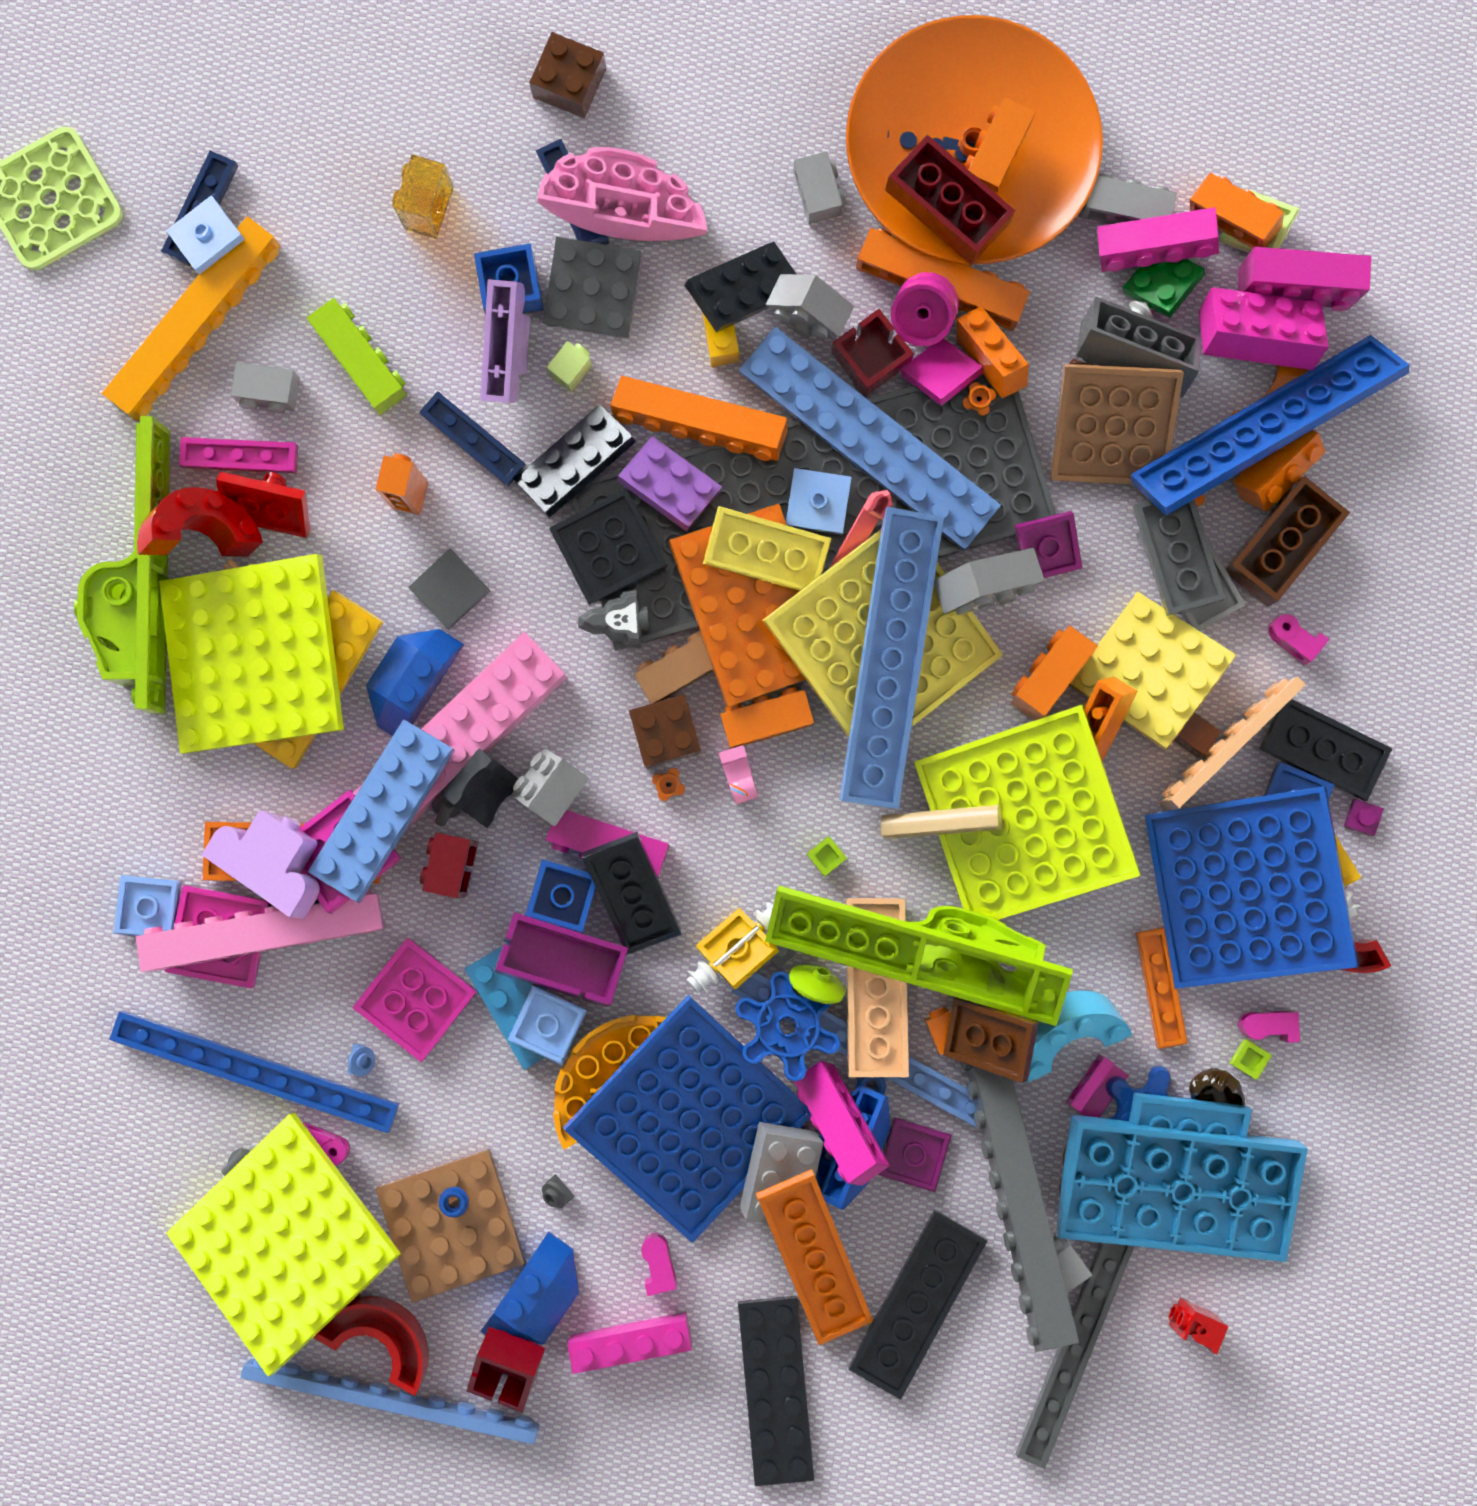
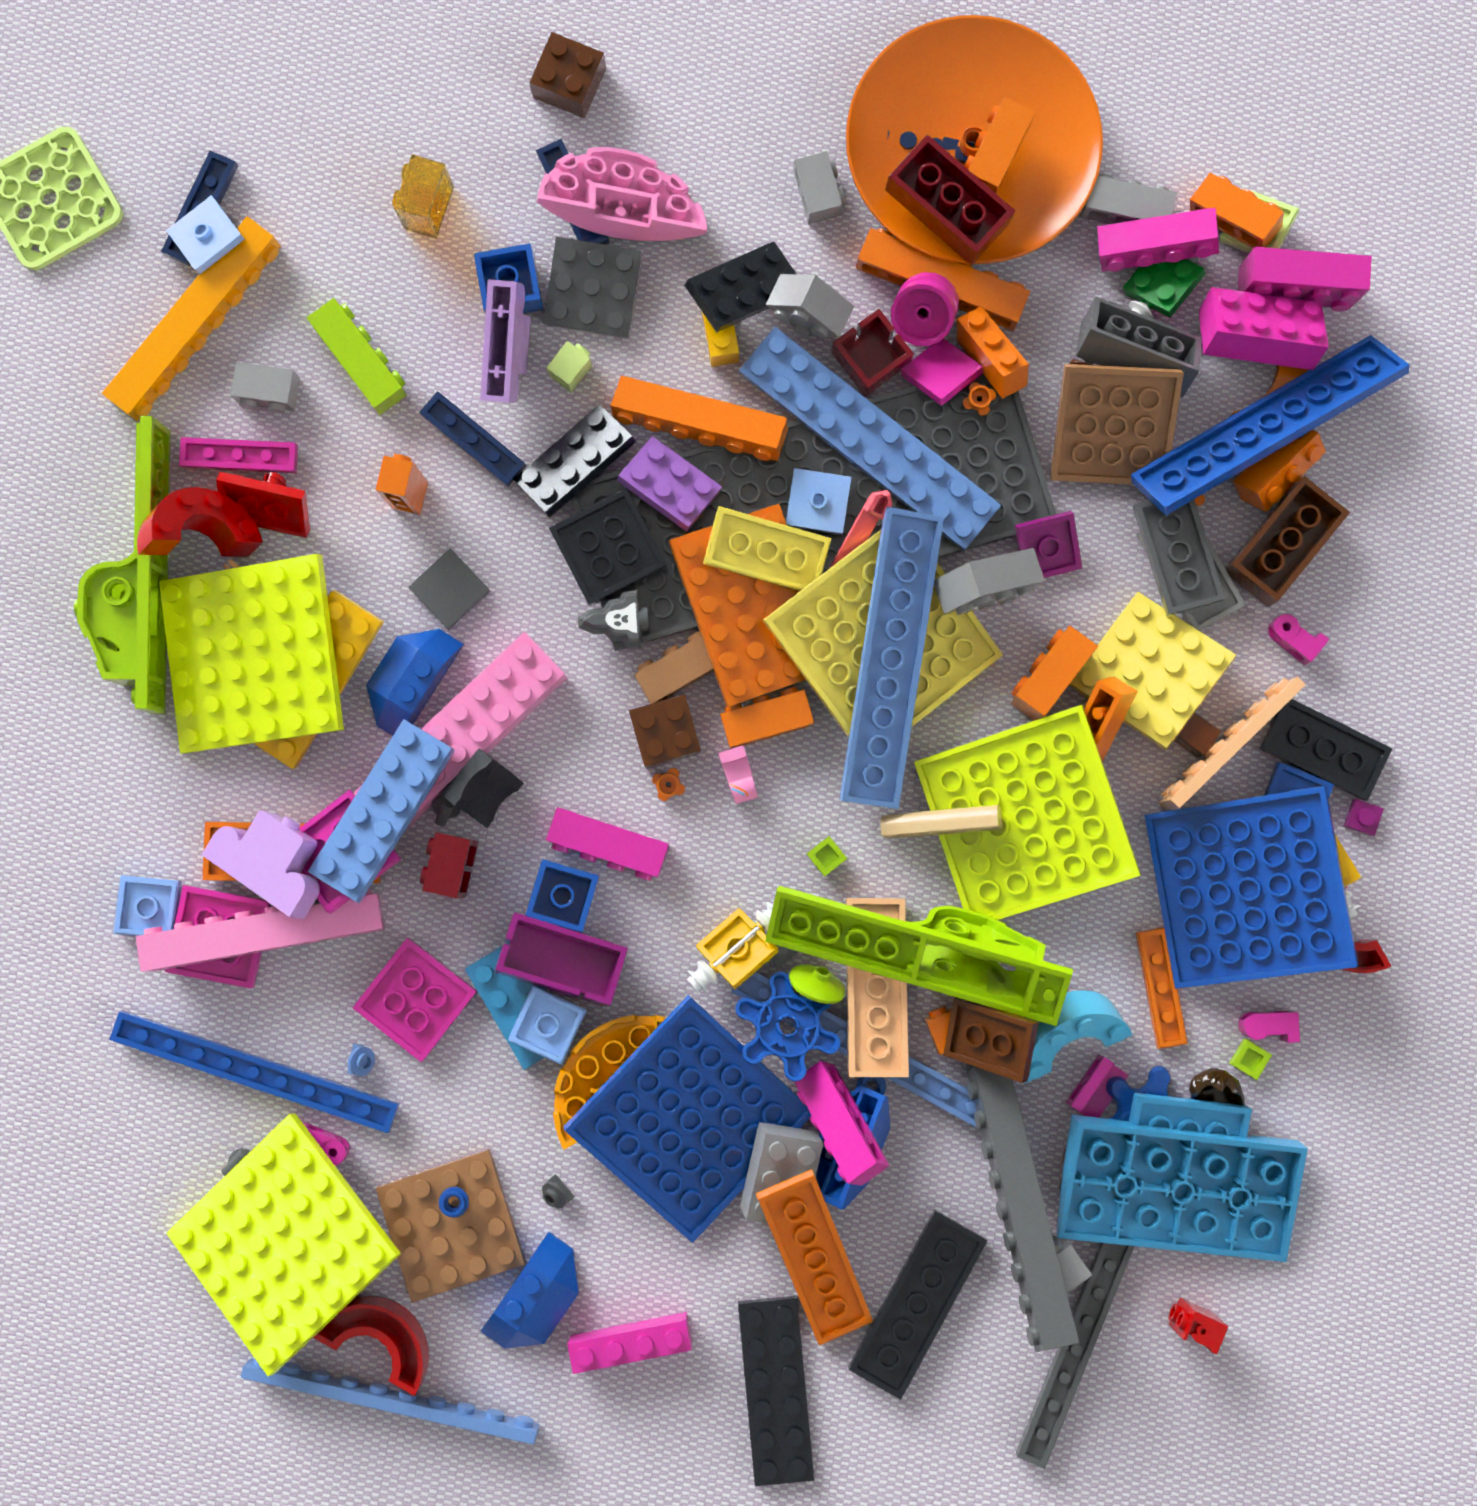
(510, 1356): dark red piece -> none
(549, 786): light grey brick -> none
(631, 892): black plate -> none
(657, 1254): dark pink leg -> none
(915, 1154): magenta tile -> none

